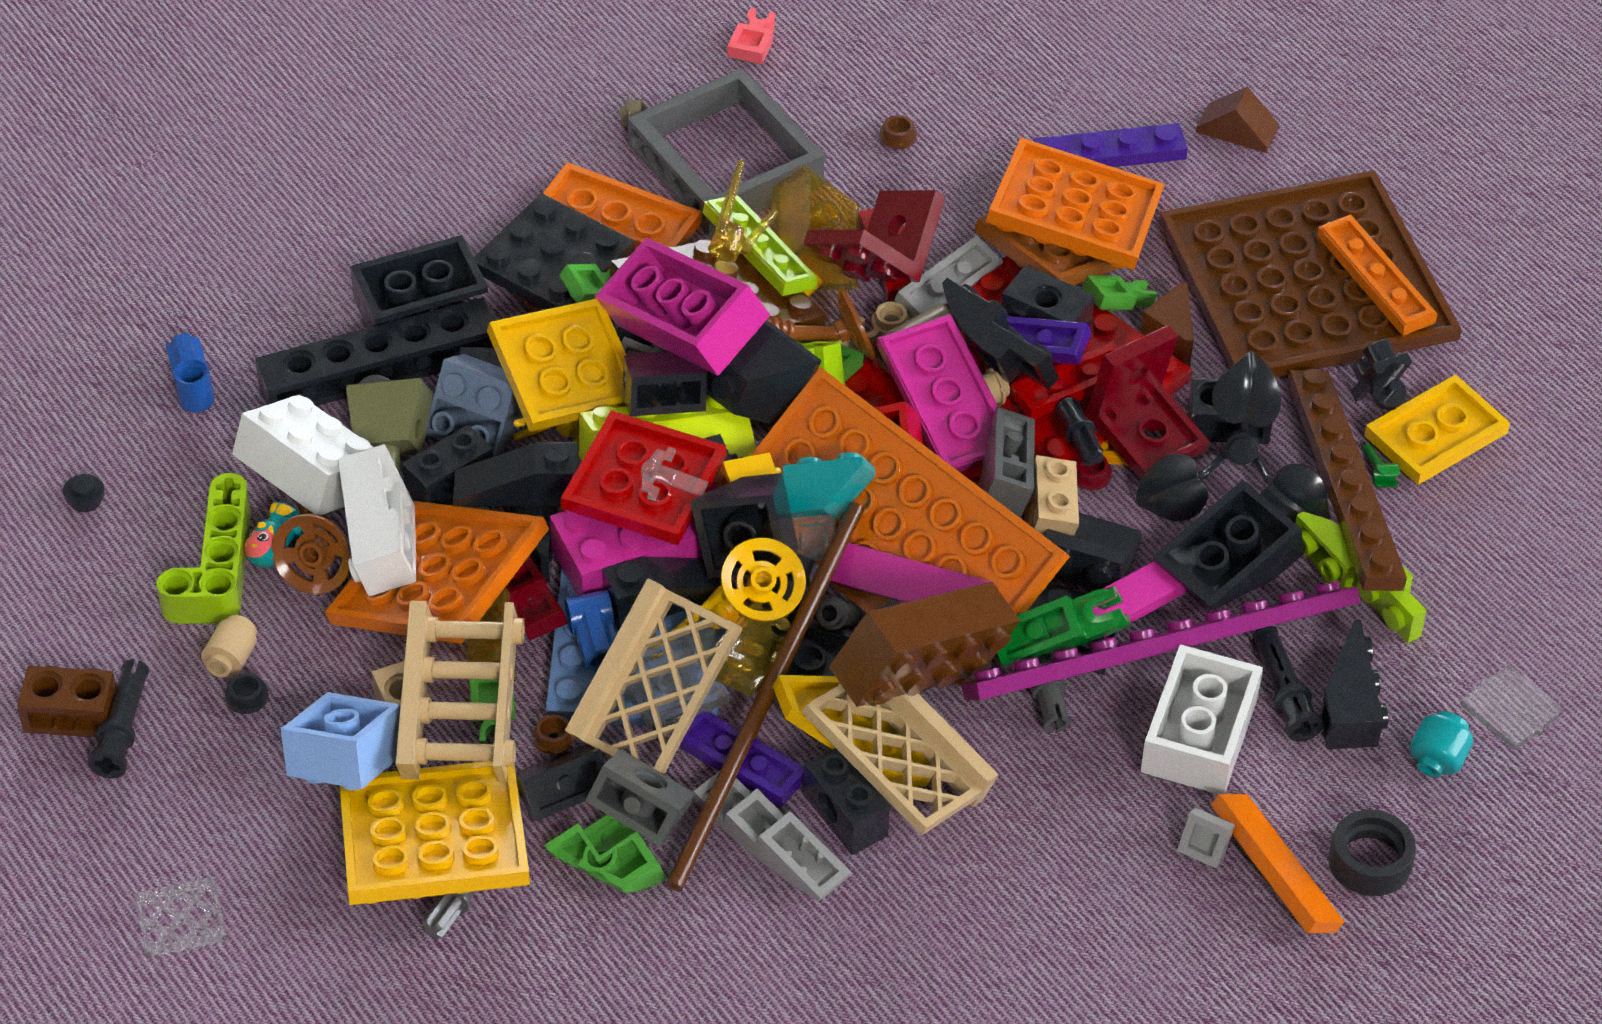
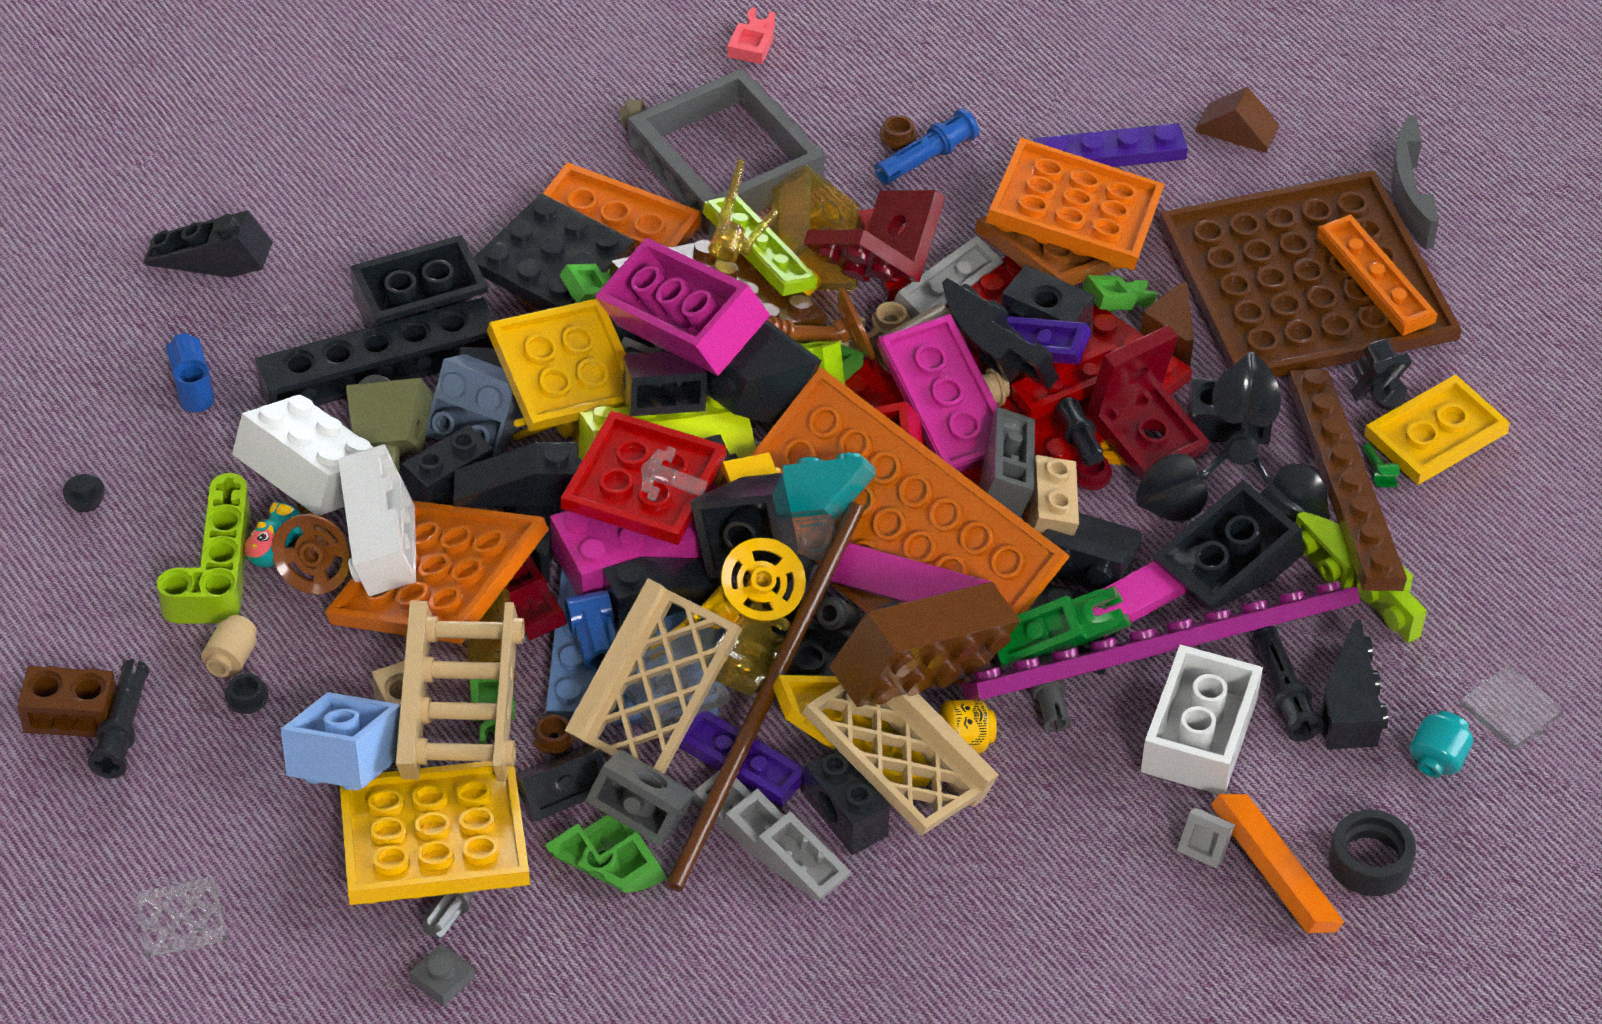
(214, 247): none -> black slope
(442, 975): none -> dark grey plate
(939, 140): none -> blue pin
(971, 721): none -> yellow head
(1415, 209): none -> dark grey slope

